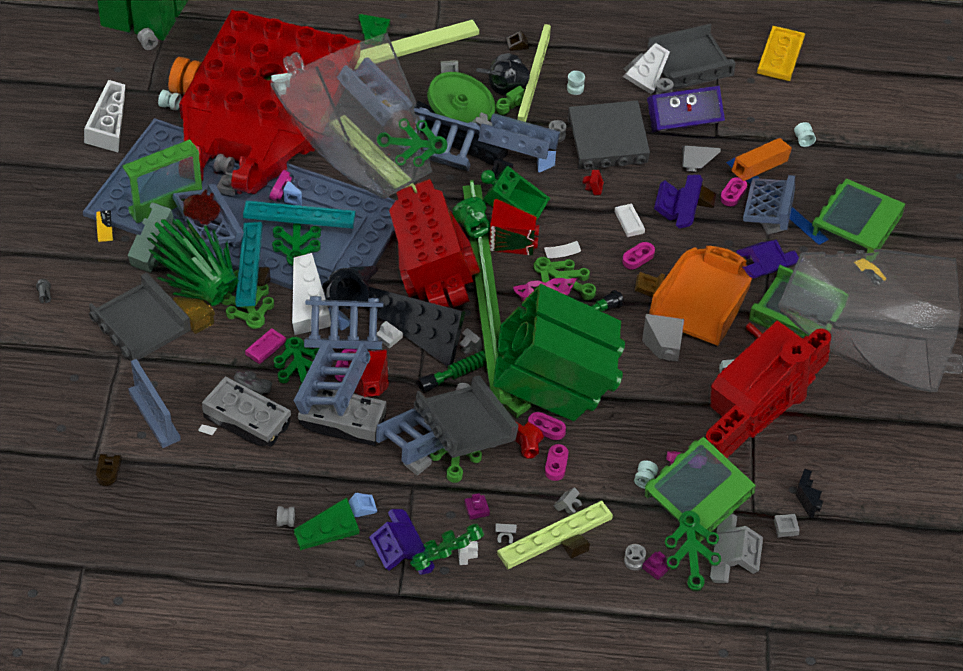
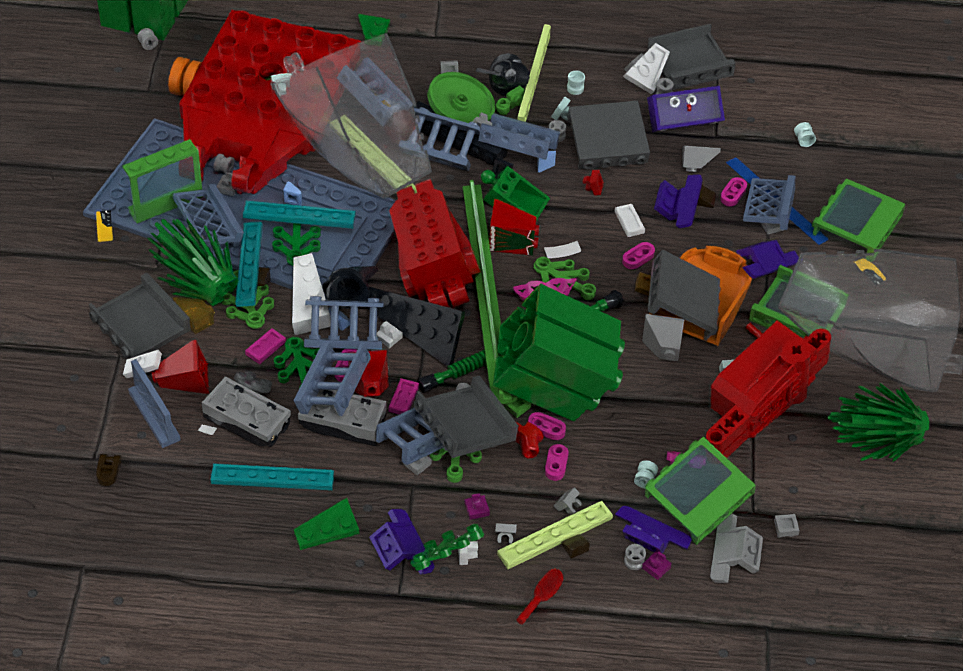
(43, 287): dark grey pin -> none
(106, 119): white wedge -> none
(139, 253): sand green wedge -> none
(148, 362): none -> white plate
(170, 100): light aqua wheel -> none
(184, 370): none -> red slope
(201, 207): clear red plate -> none
(272, 477): none -> teal tile
(277, 191): dark pink plate -> none
(285, 516): light grey wheel -> none
(362, 504): light blue slope -> none
(403, 396): none -> dark pink plate
(415, 143): green plant -> none
(435, 38): yellowish green tile -> none
(470, 214): green piece -> none
(470, 342): light grey tile -> none
(517, 41): dark brown slope -> none
(544, 591): none -> red piece
(562, 109): none -> light aqua tile
(650, 532): none -> dark purple plate
(685, 292): none -> dark grey panel
(692, 546): green plant -> none
(761, 159): orange brick -> none
(781, 53): yellow plate -> none
(807, 495): black slope -> none
(881, 422): none -> green plant

